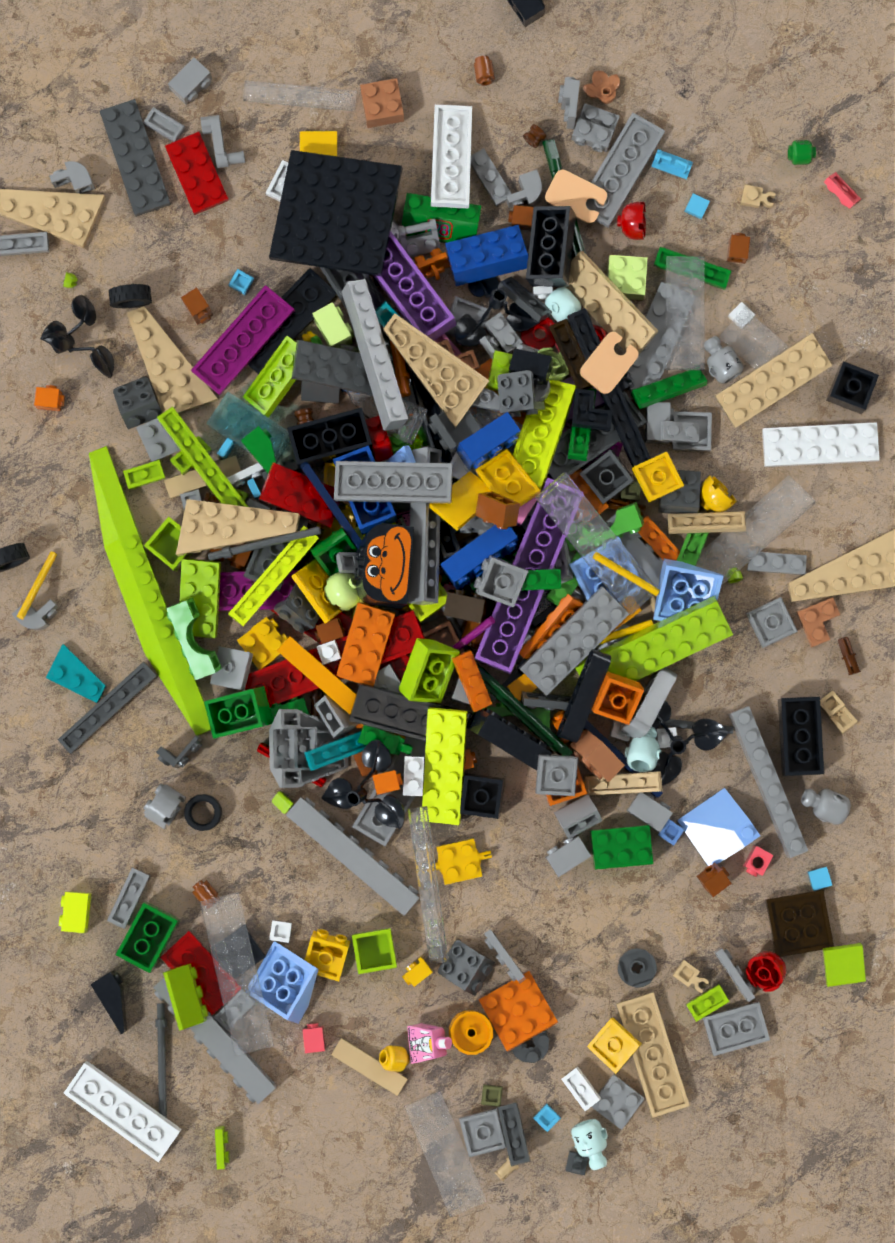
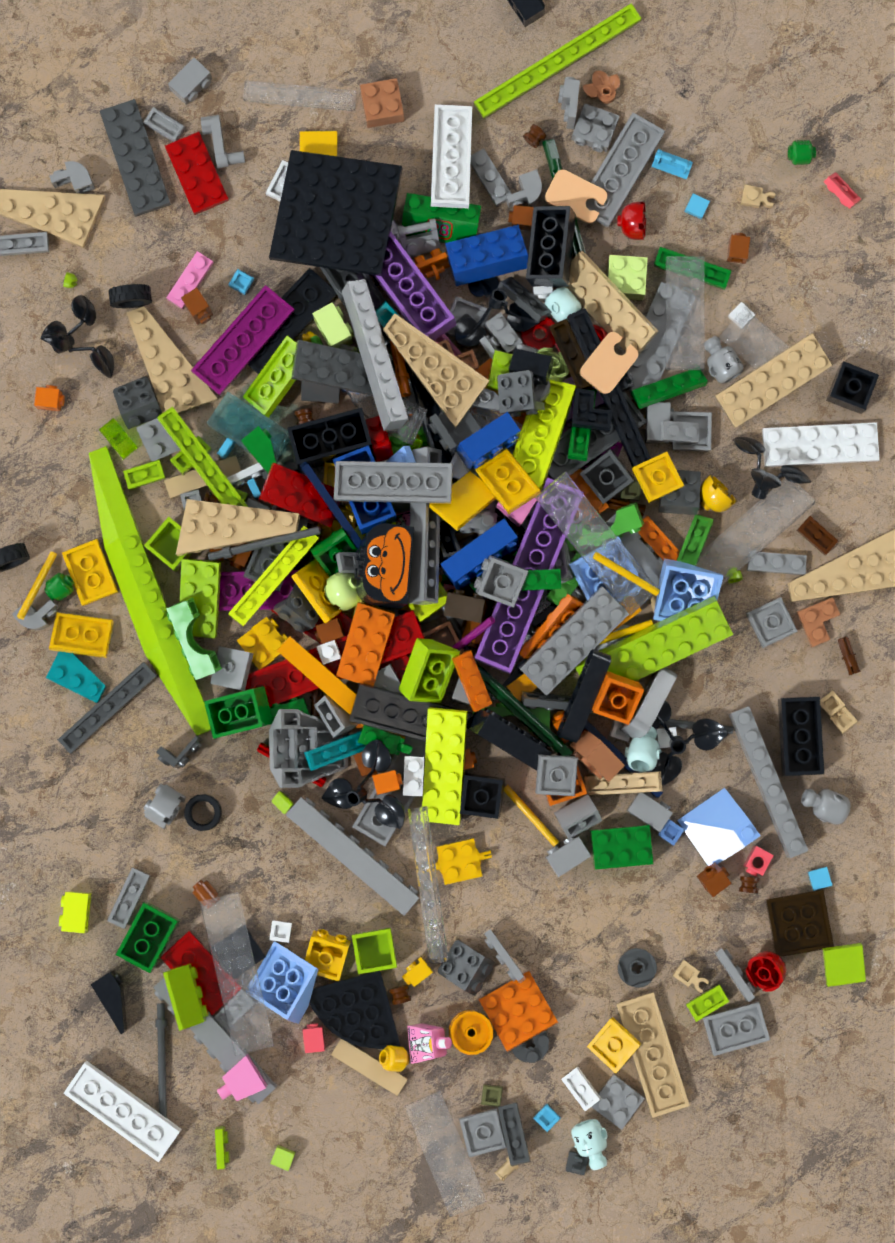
(59, 587): none -> green head
(81, 635): none -> yellow tile
(90, 572): none -> yellow tile
(118, 438): none -> clear neon green slope
(190, 278): none -> bright pink plate
(242, 1080): none -> bright pink torso
(282, 1157): none -> lime slope
(357, 1011): none -> black plate
(400, 994): none -> reddish brown wheel
(484, 70): dark orange brick -> none
(497, 509): dark orange brick -> none
(530, 815): none -> yellow bar
(557, 61): none -> lime plate
(706, 522): tan tile -> none
(749, 884): none -> reddish brown wheel
(765, 480): none -> black plant
(817, 535): none -> reddish brown plate

